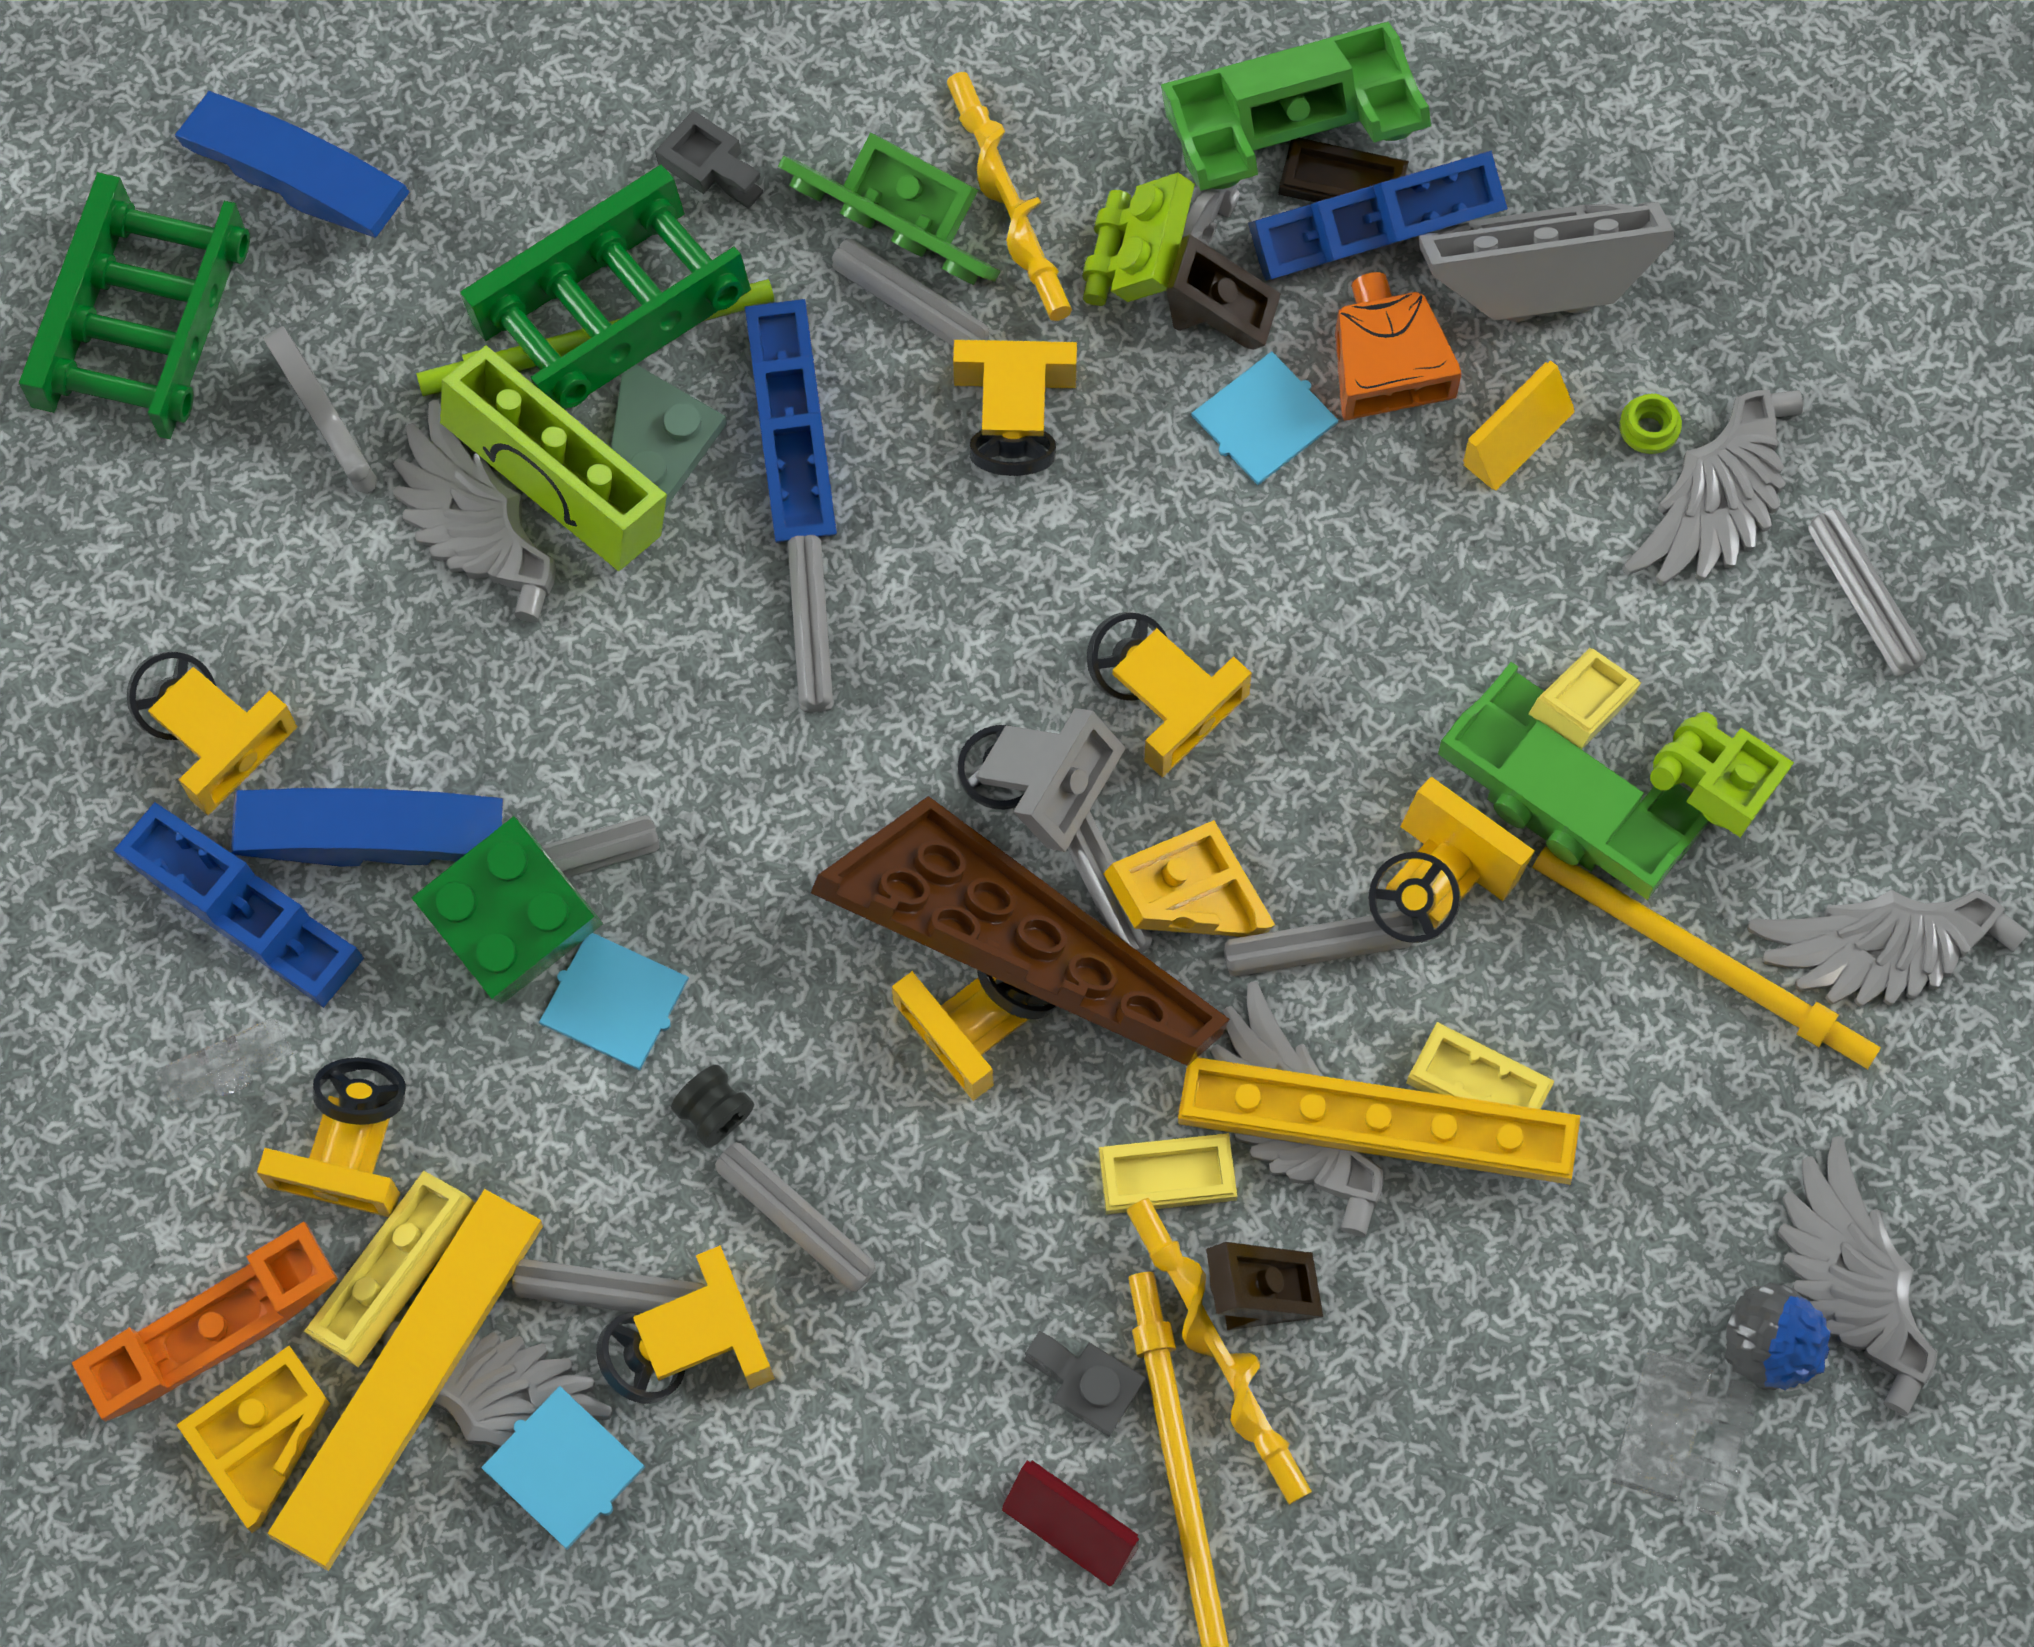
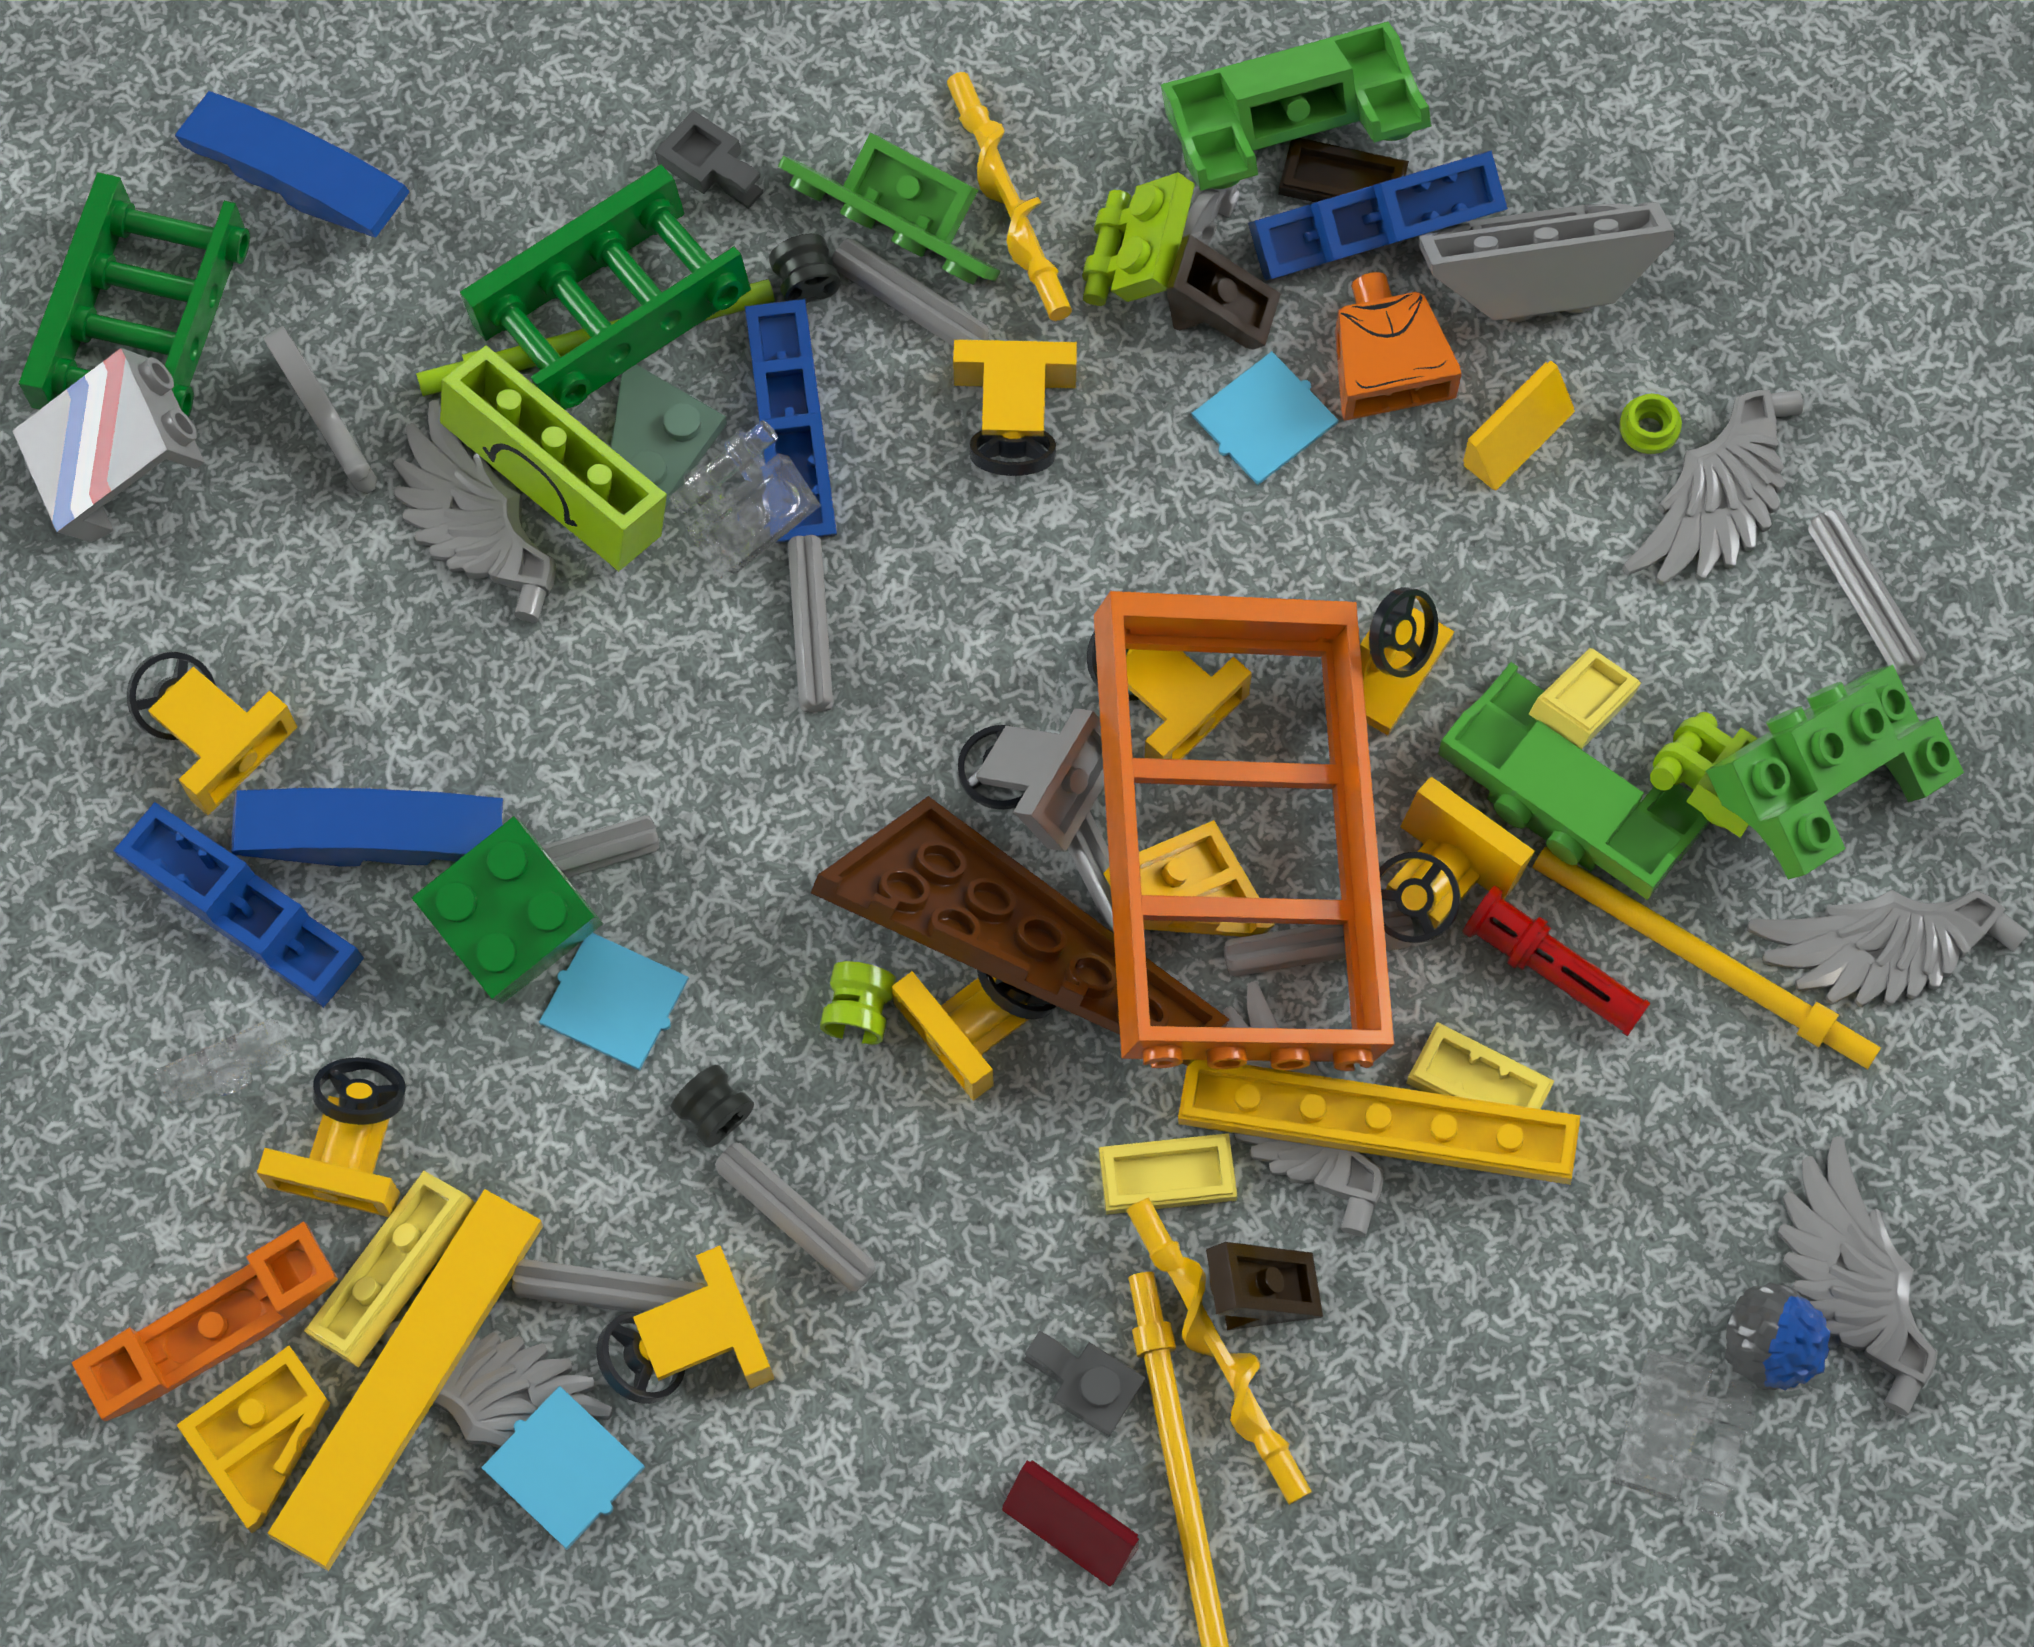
(104, 439): none -> panel
(755, 512): none -> clear plate
(804, 268): none -> pearl dark grey wheel
(858, 1000): none -> lime wheel
(1259, 628): none -> orange window
(1399, 654): none -> piece
(1624, 1006): none -> red pin
(1818, 752): none -> bright green bracket

